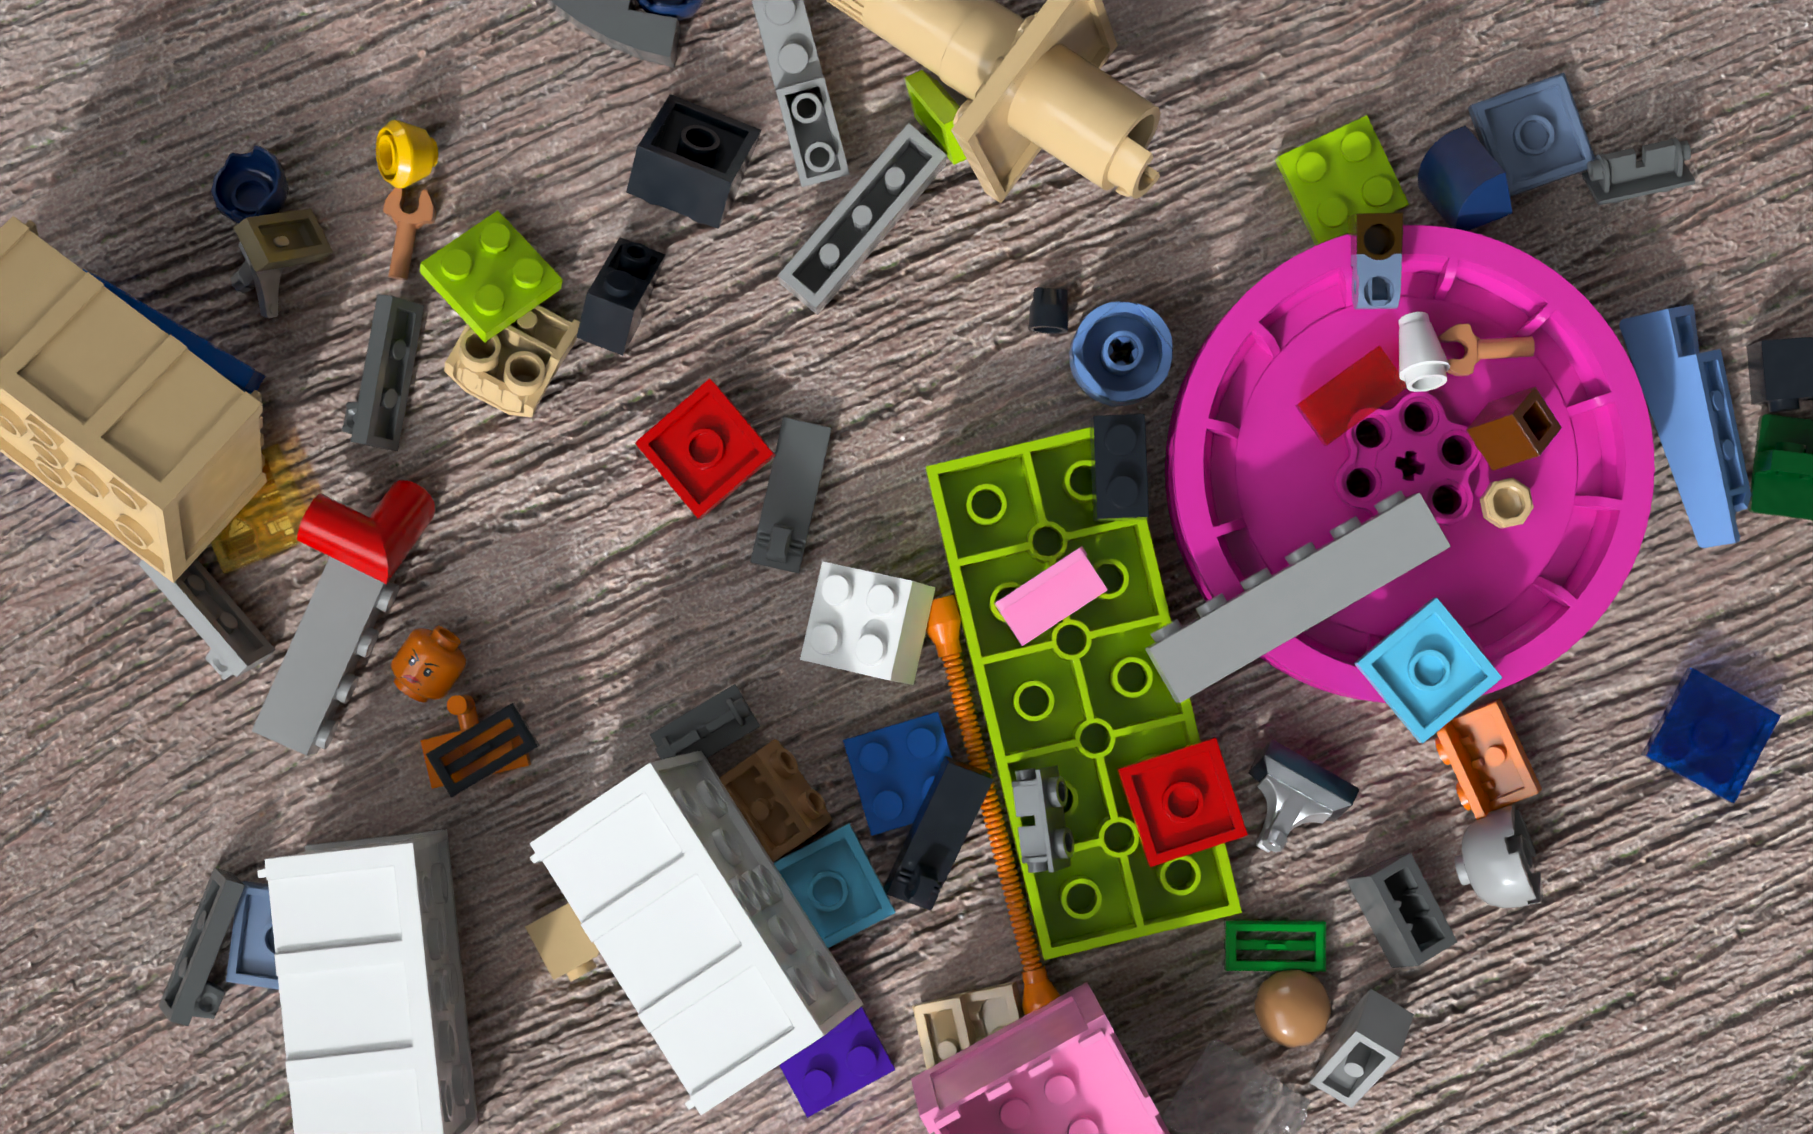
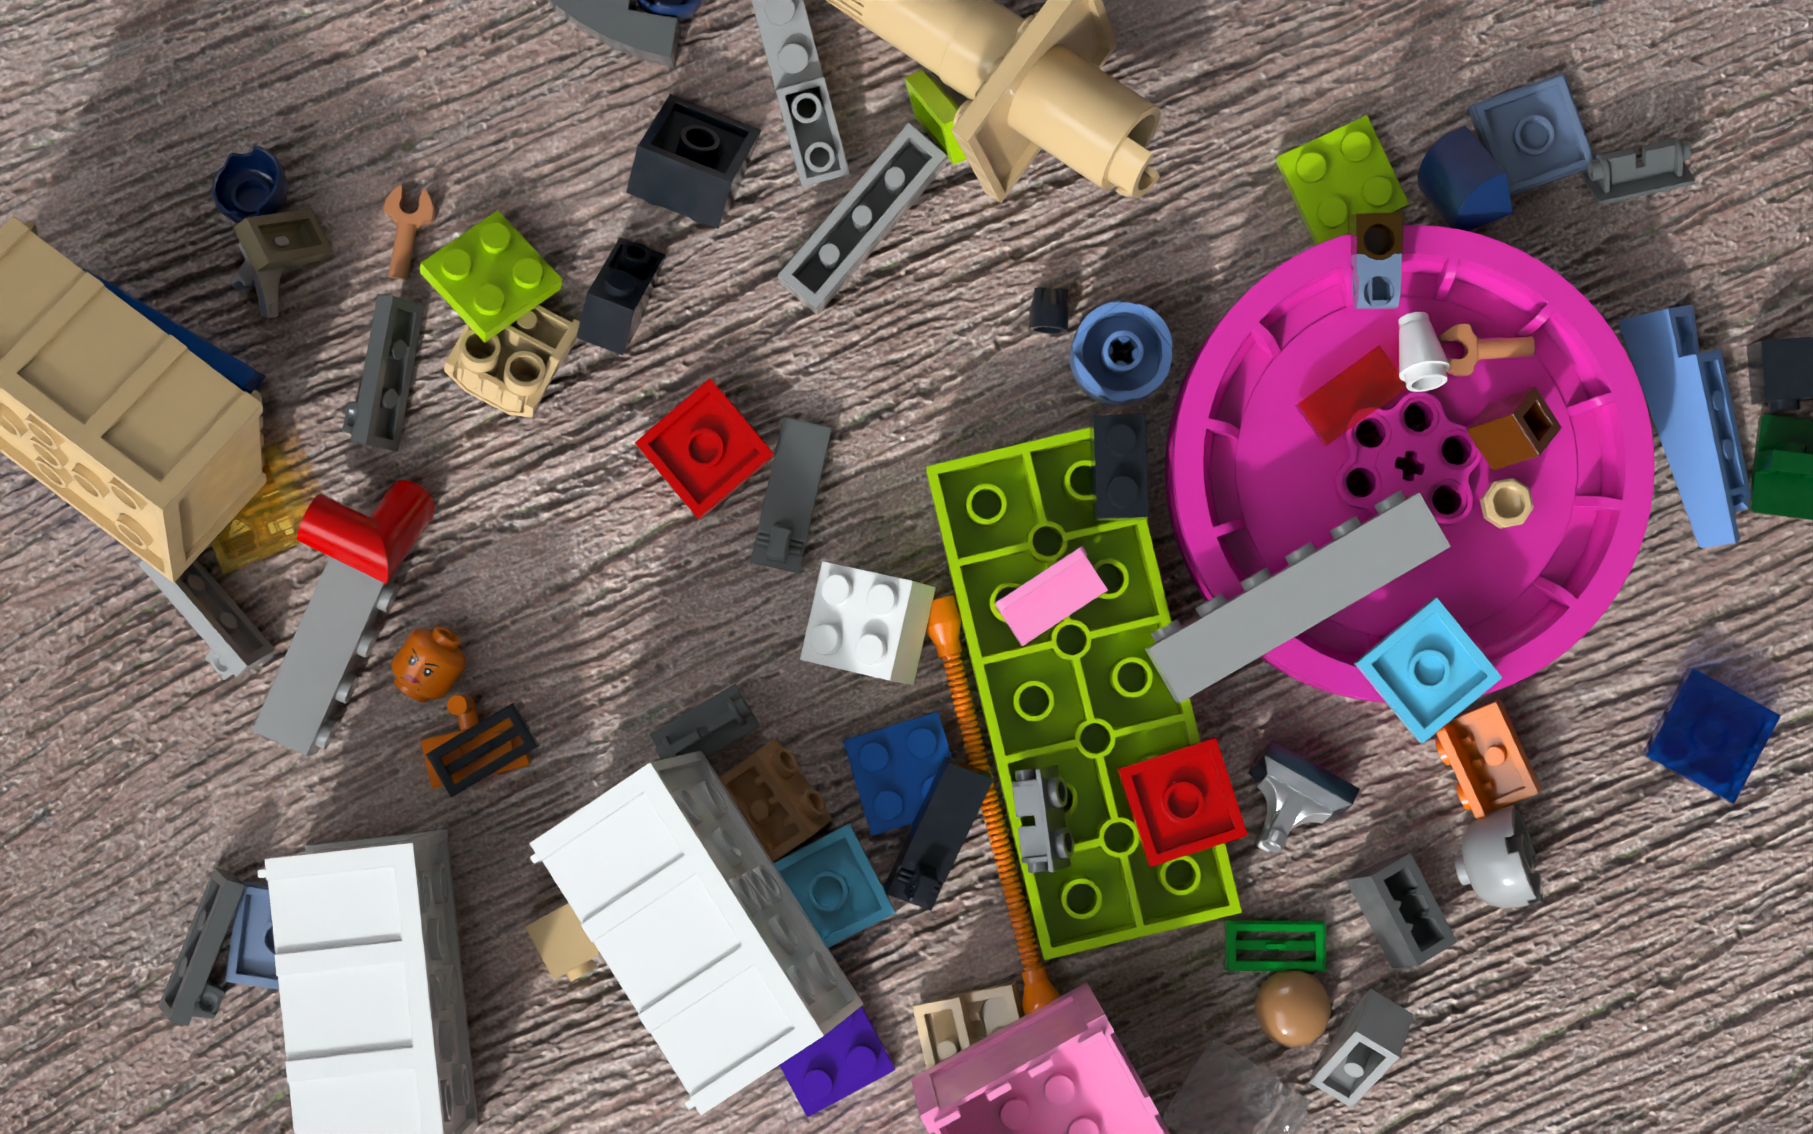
(405, 153): yellow cone -> none

